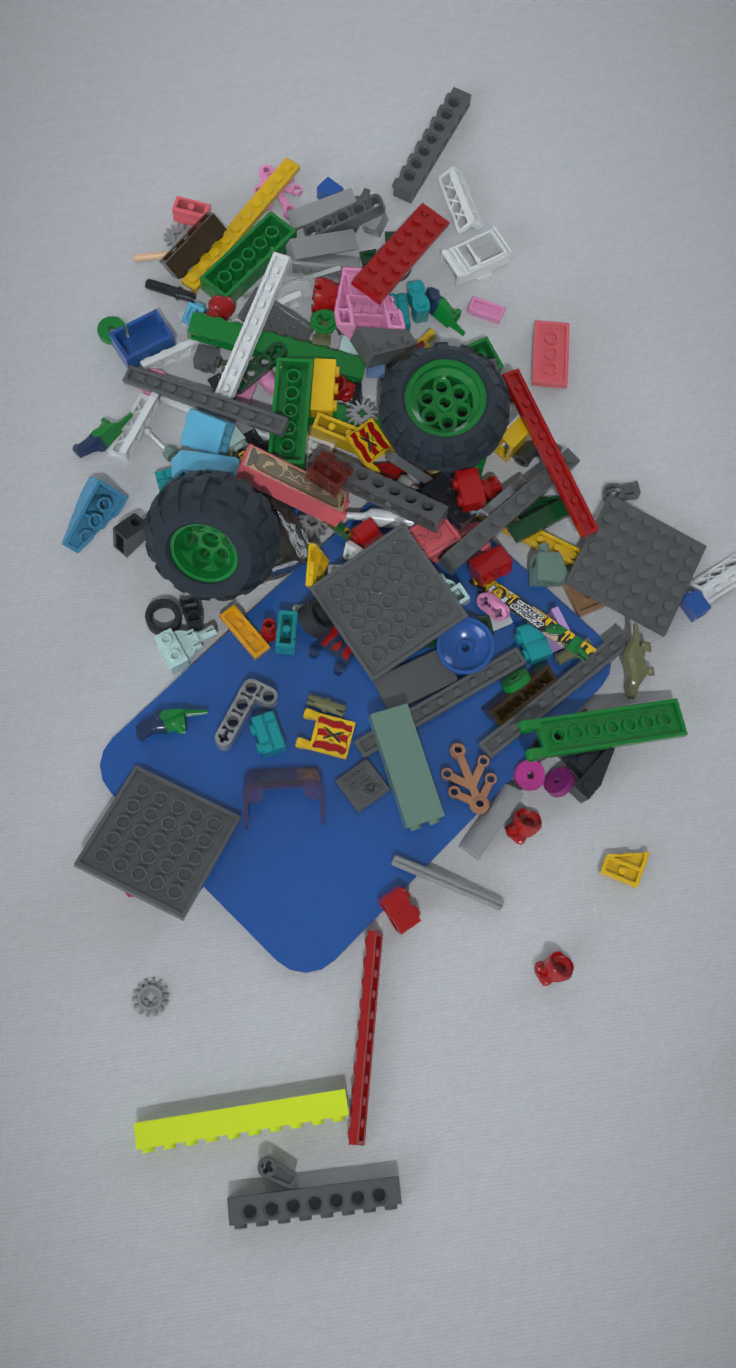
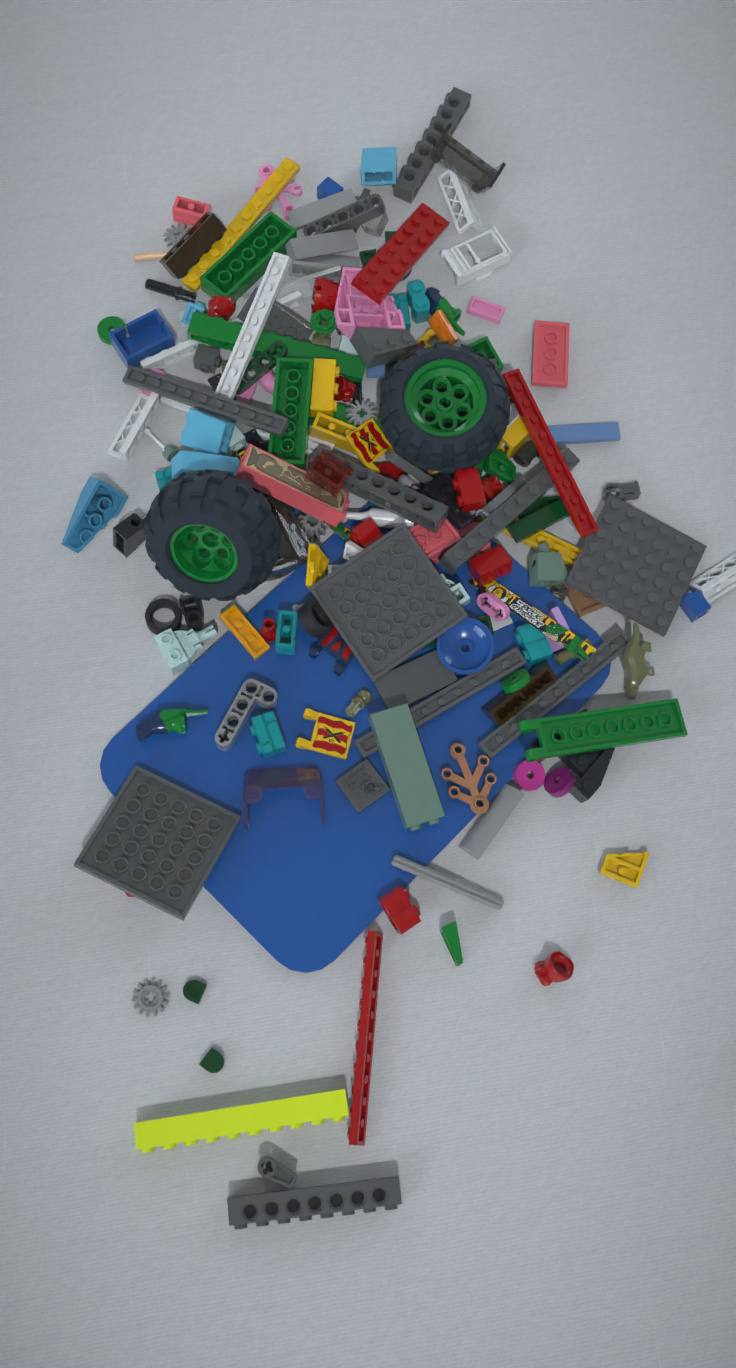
(101, 437): animal -> none
(194, 990): none -> dark green tile
(213, 1061): none -> dark green tile
(326, 705): olive pin -> none
(358, 703): none -> olive axle
(379, 166): none -> medium azure brick
(443, 328): none -> orange plate
(451, 938): none -> green slope
(464, 162): none -> clear smoke windscreen
(500, 466): none -> green wing
(524, 825): red hair -> none
(560, 593): none -> clear smoke tile
(585, 433): none -> medium blue tile

